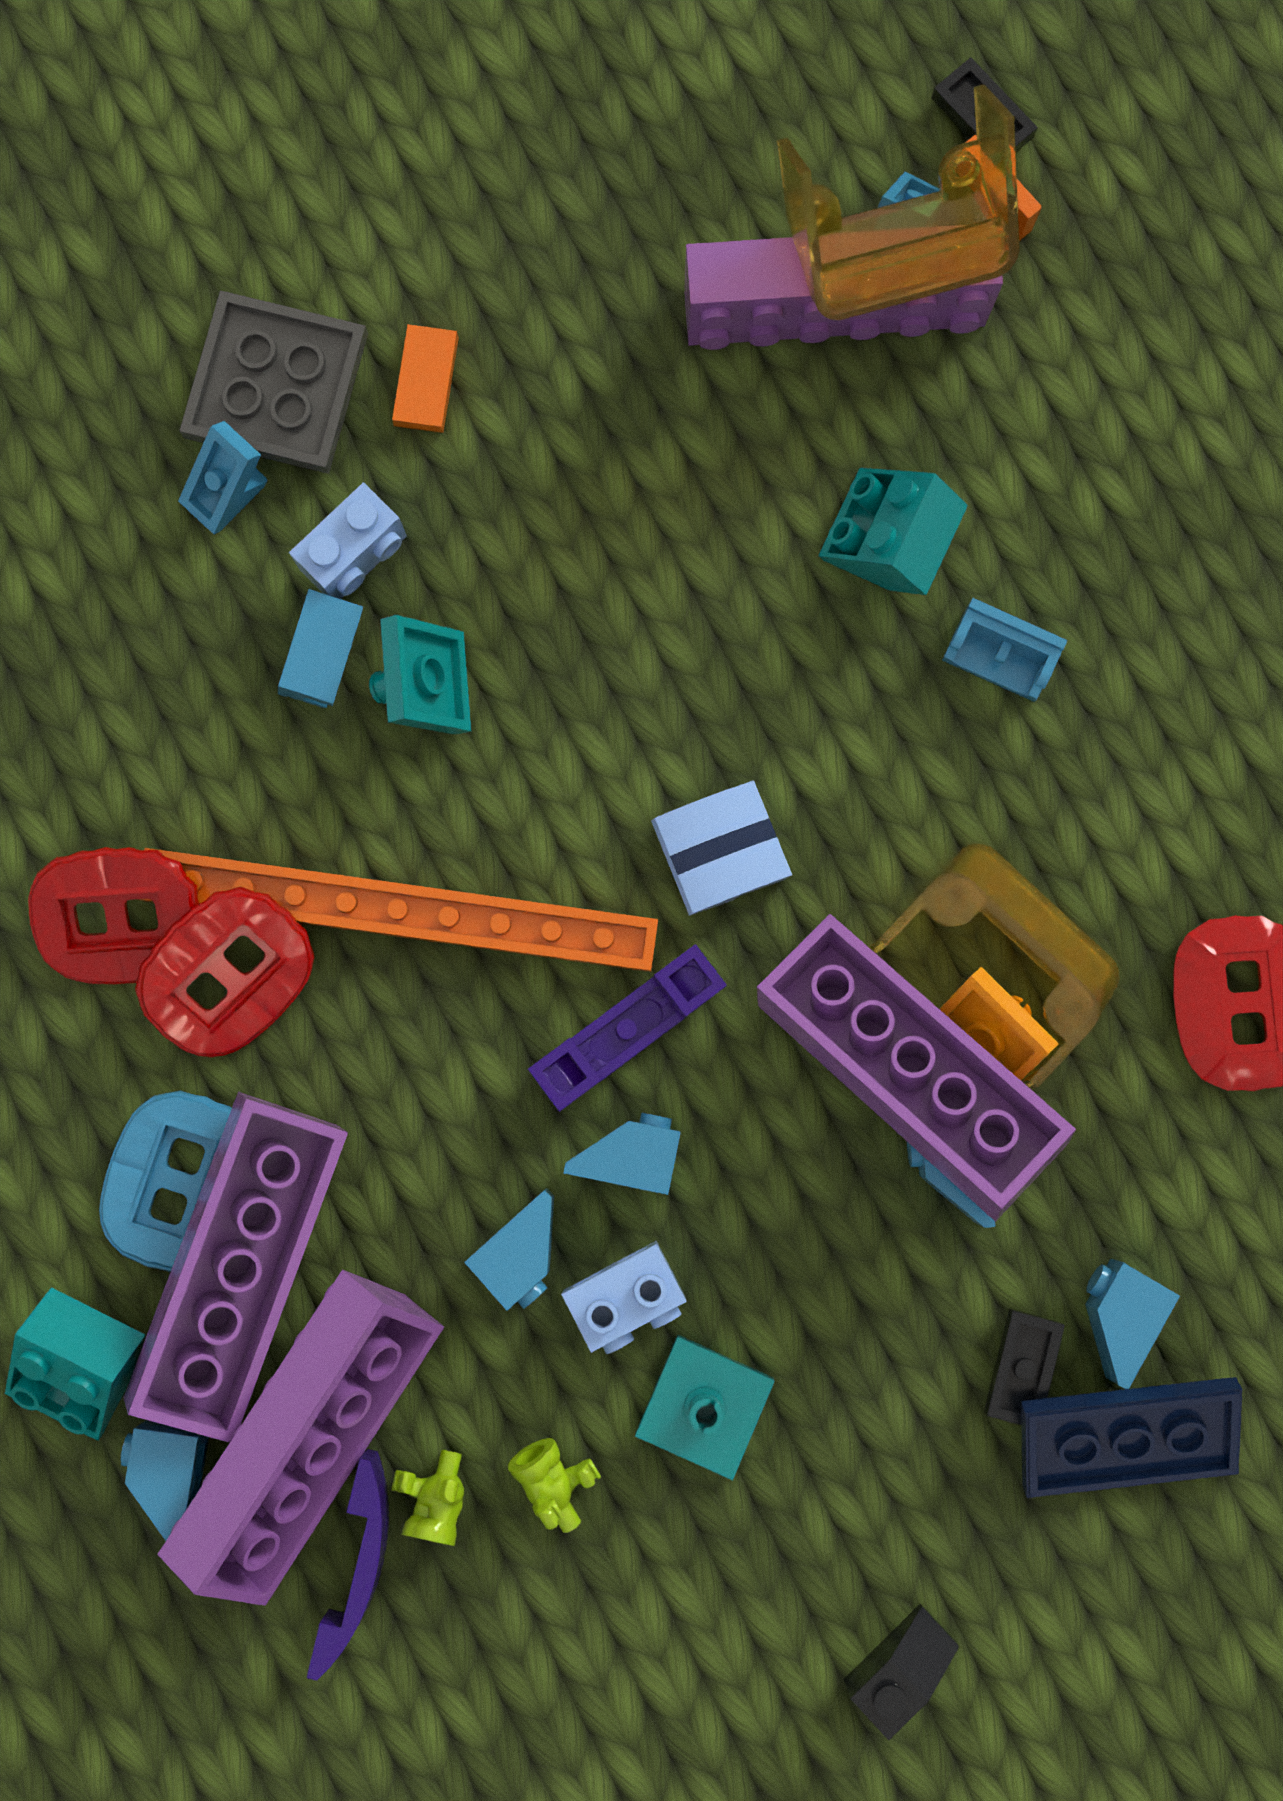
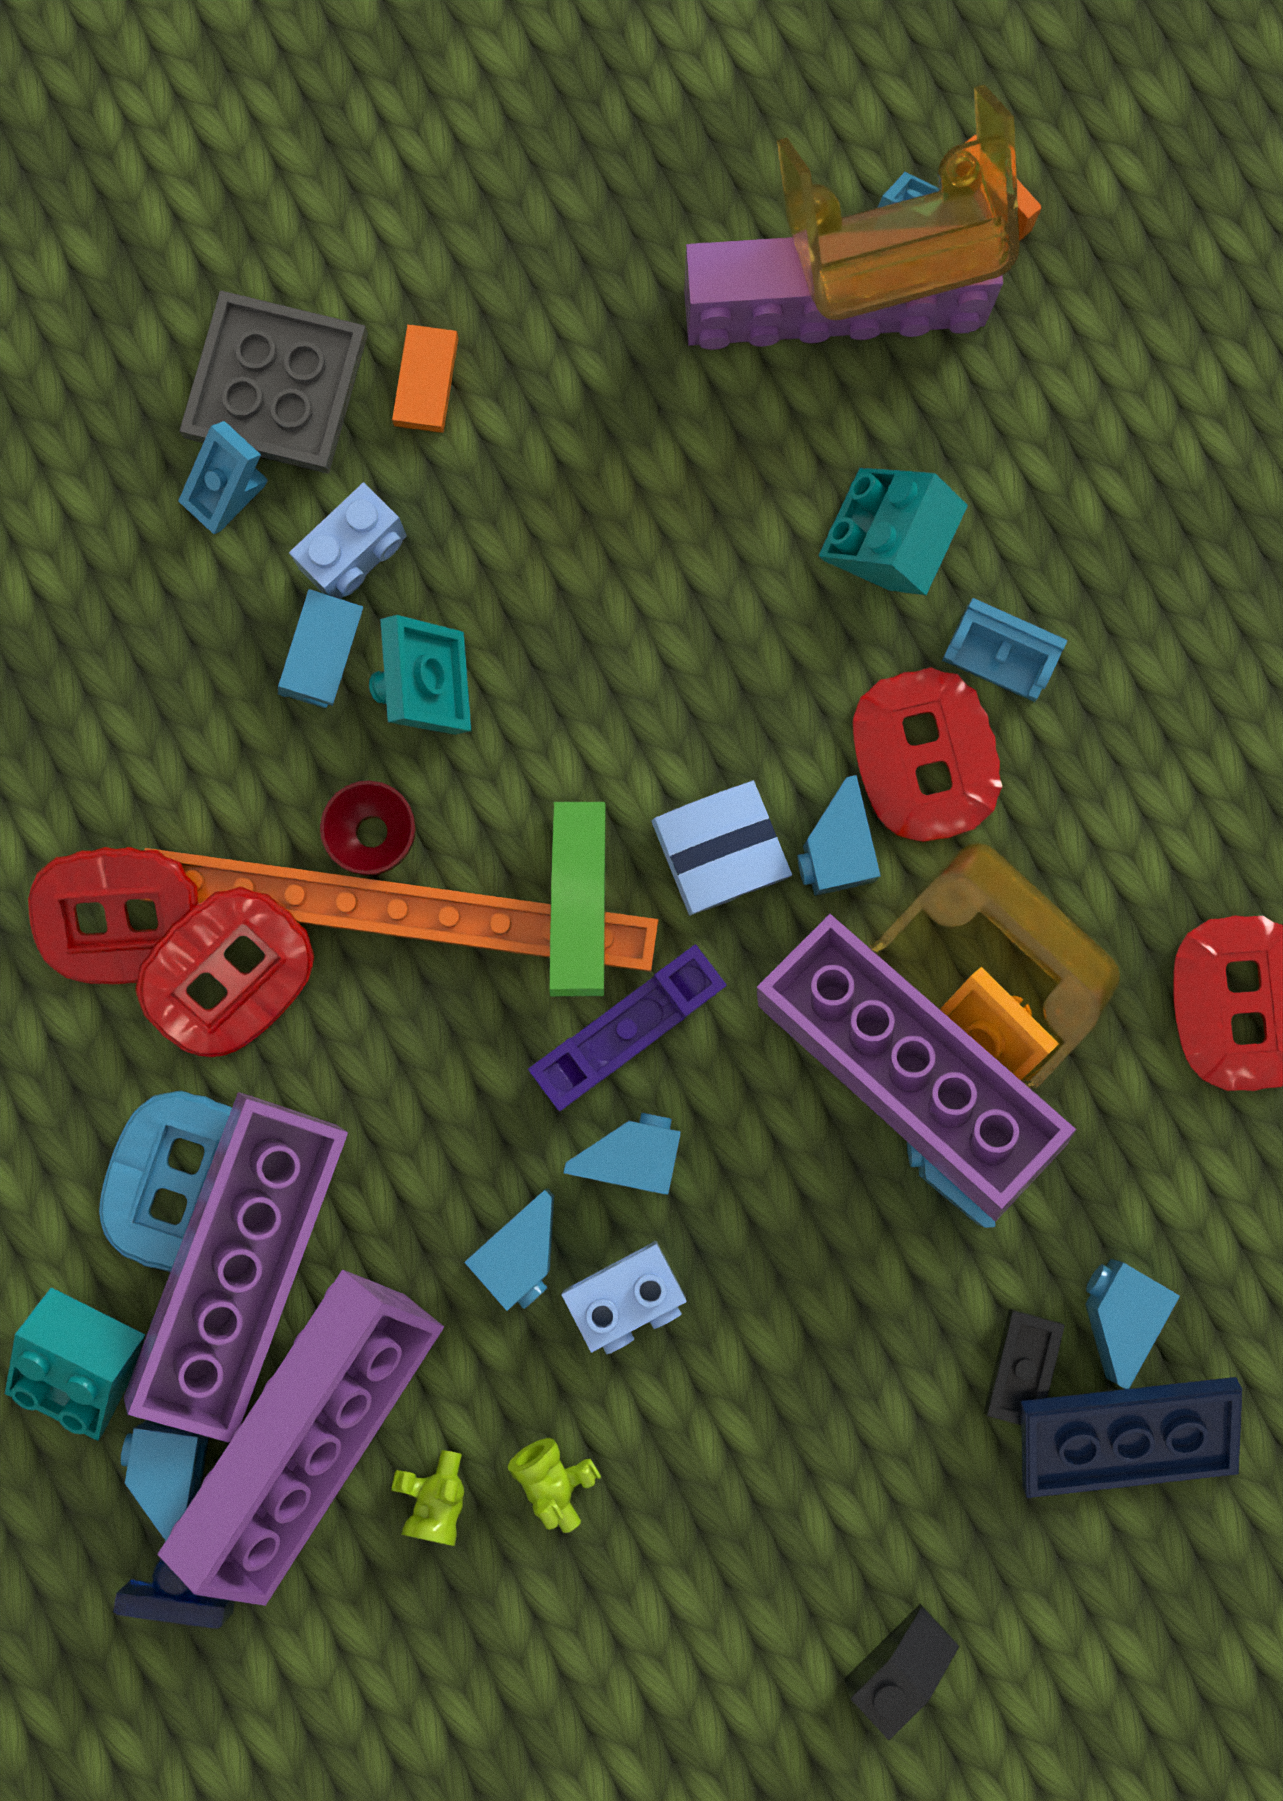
(170, 1601): none -> clear blue tile
(349, 810): none -> dark red piece
(367, 1500): dark purple slope -> none
(578, 899): none -> bright green slope
(704, 1407): teal tile -> none
(840, 846): none -> dark azure slope
(890, 762): none -> red piece
(957, 100): black plate -> none

